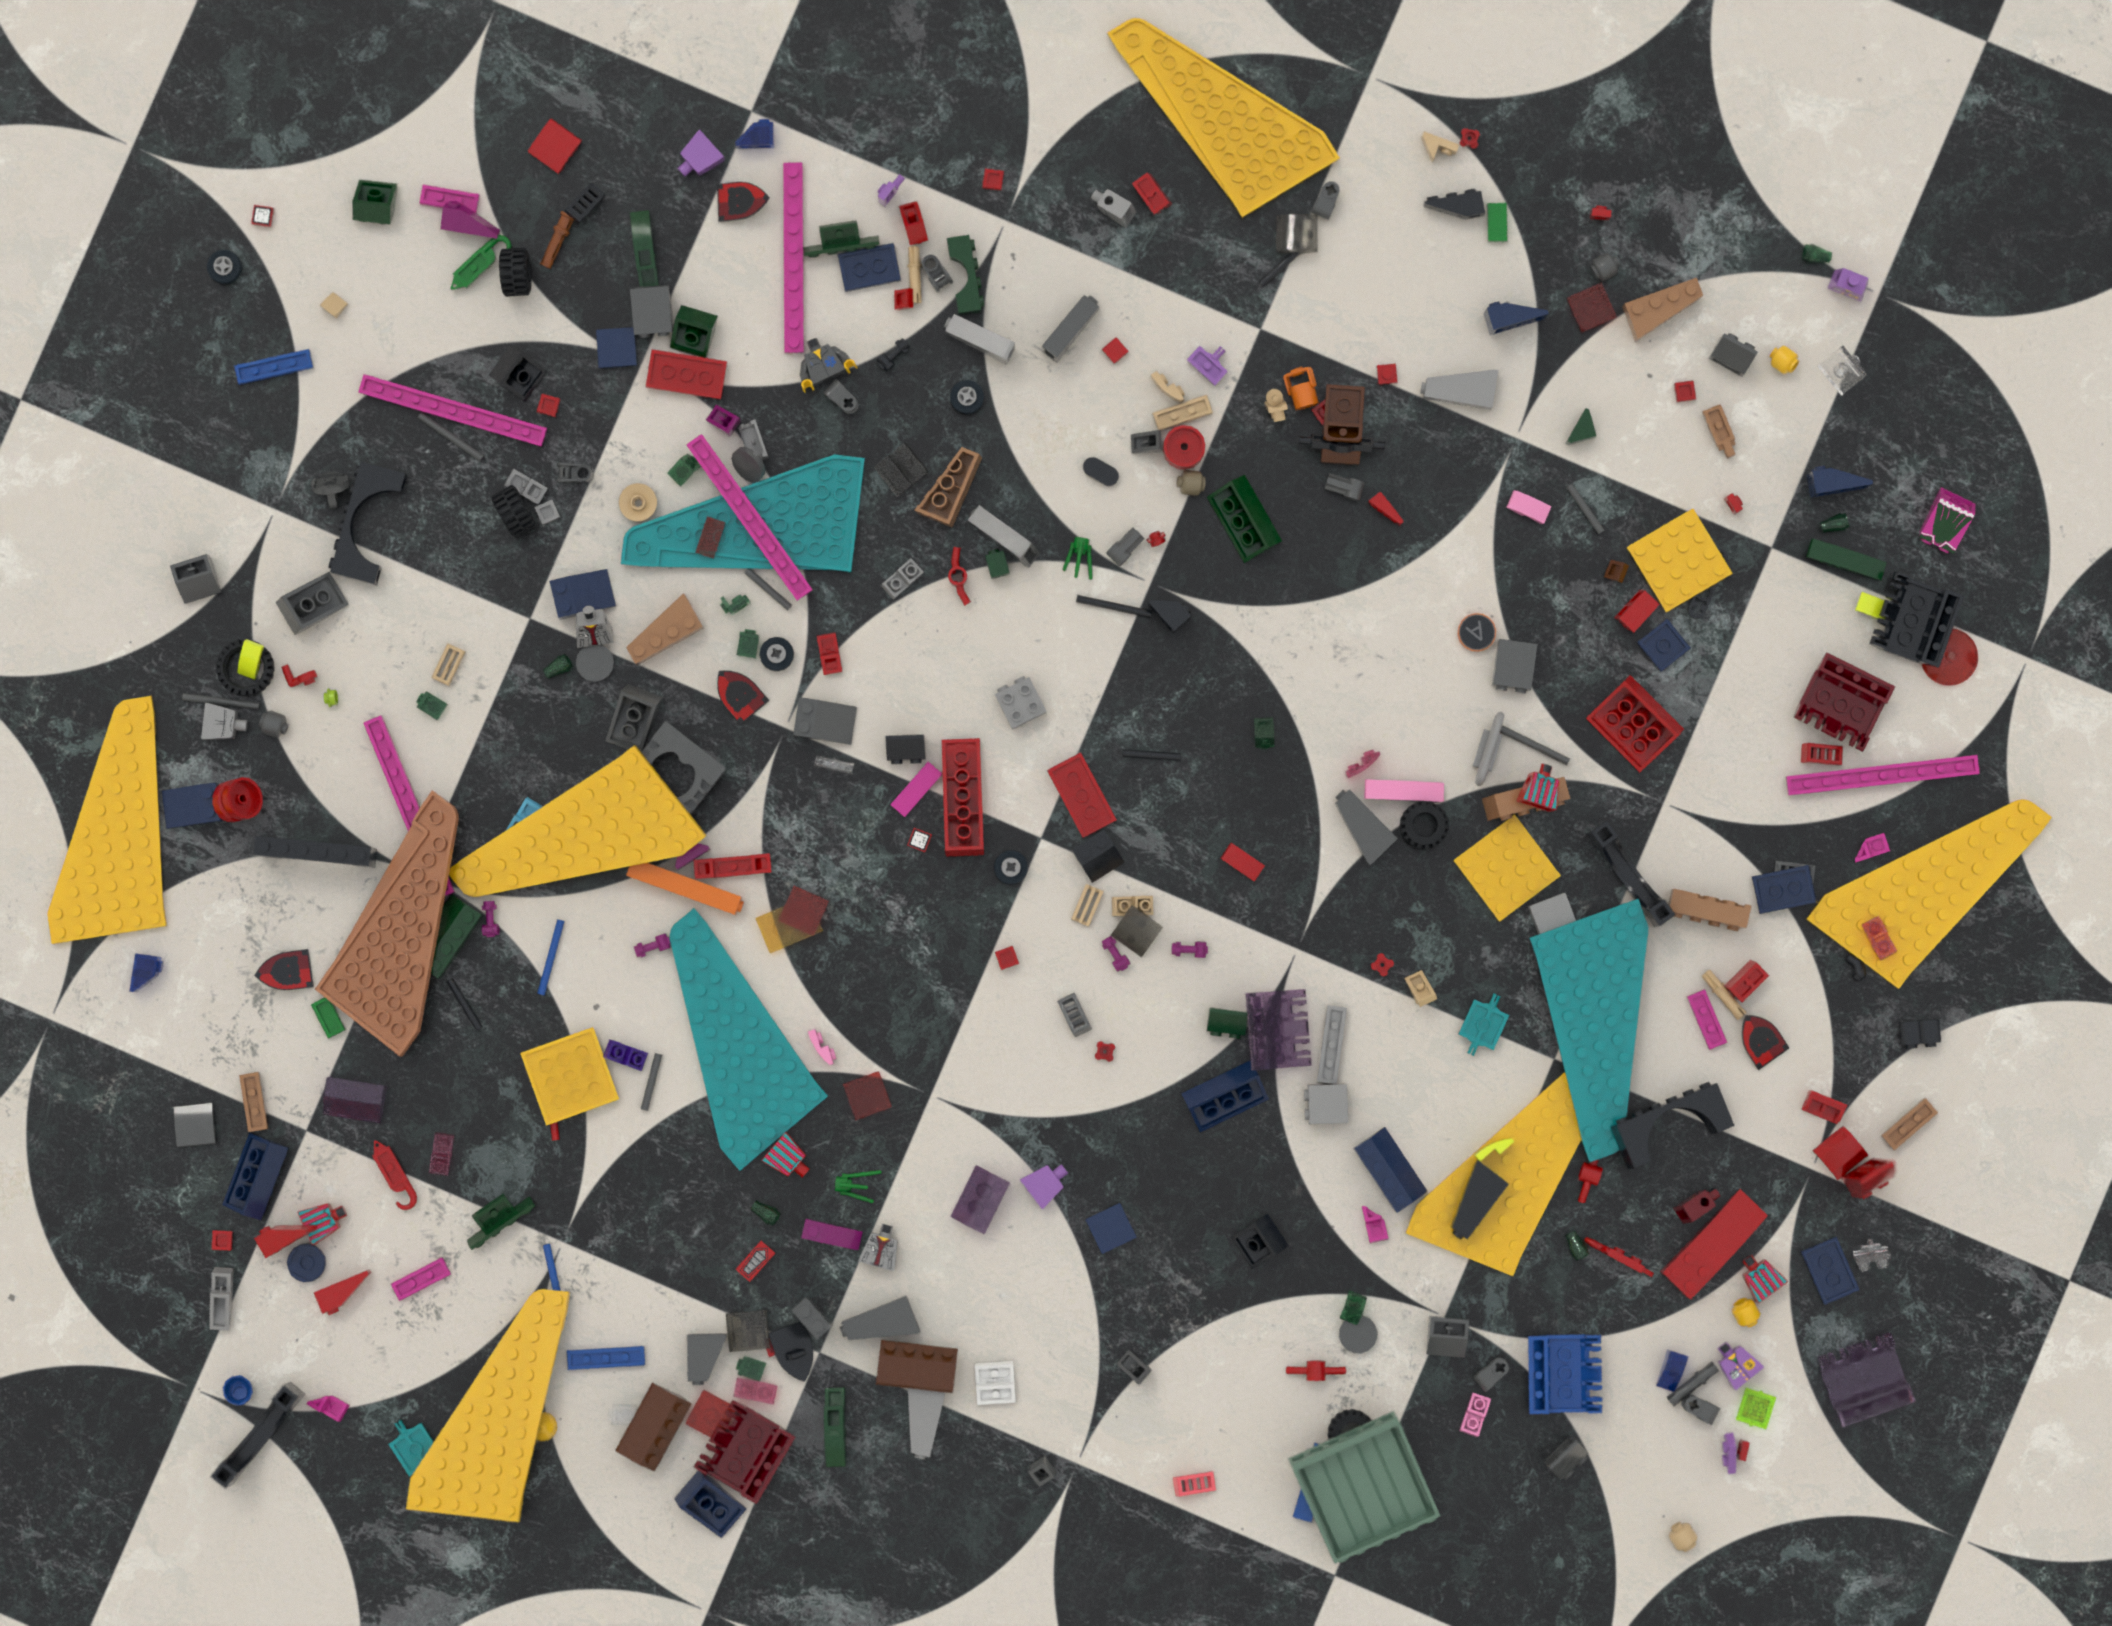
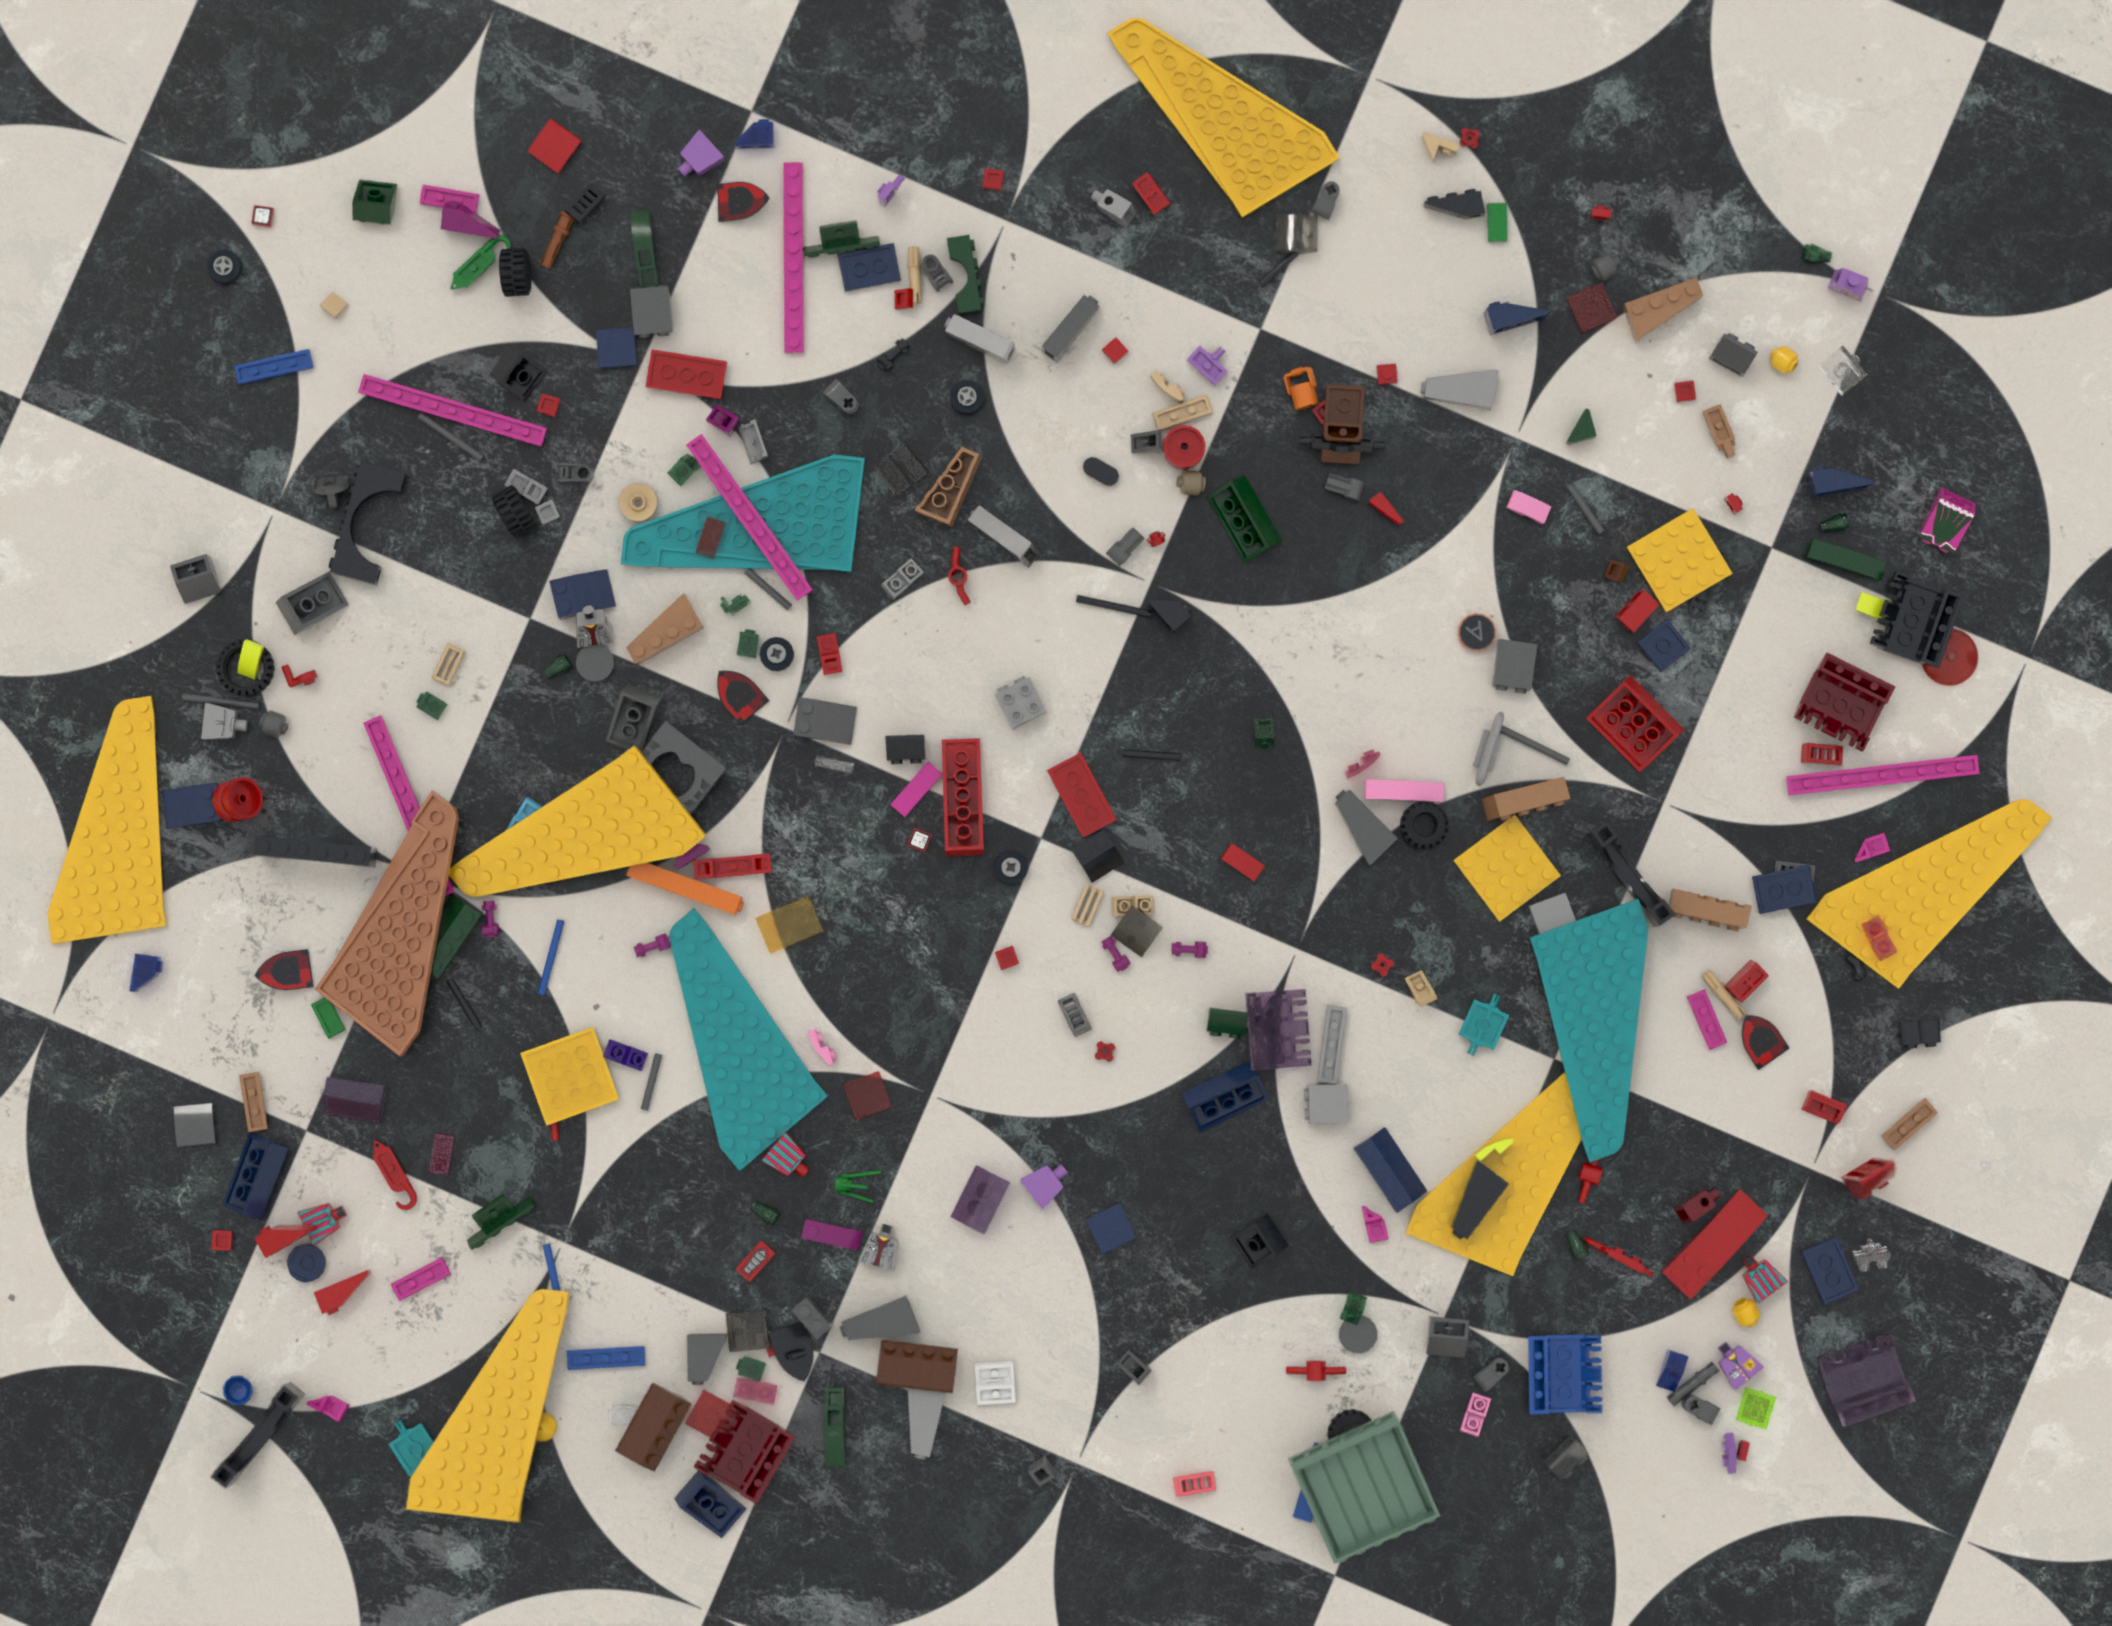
(221, 1298): light grey slope -> none
(330, 697): lime plate -> none
(693, 331): dark green slope -> none
(748, 465): dark grey tile -> none
(803, 910): clear red tile -> none
(823, 364): dark grey torso -> none
(913, 223): red slope -> none
(997, 564): dark green brick -> none
(1081, 546): green plant -> none
(1275, 404): tan hips -> none
(1540, 790): torso -> none
(1634, 1132): black arch -> none
(1683, 1536): tan head -> none
(1840, 1152): red slope -> none

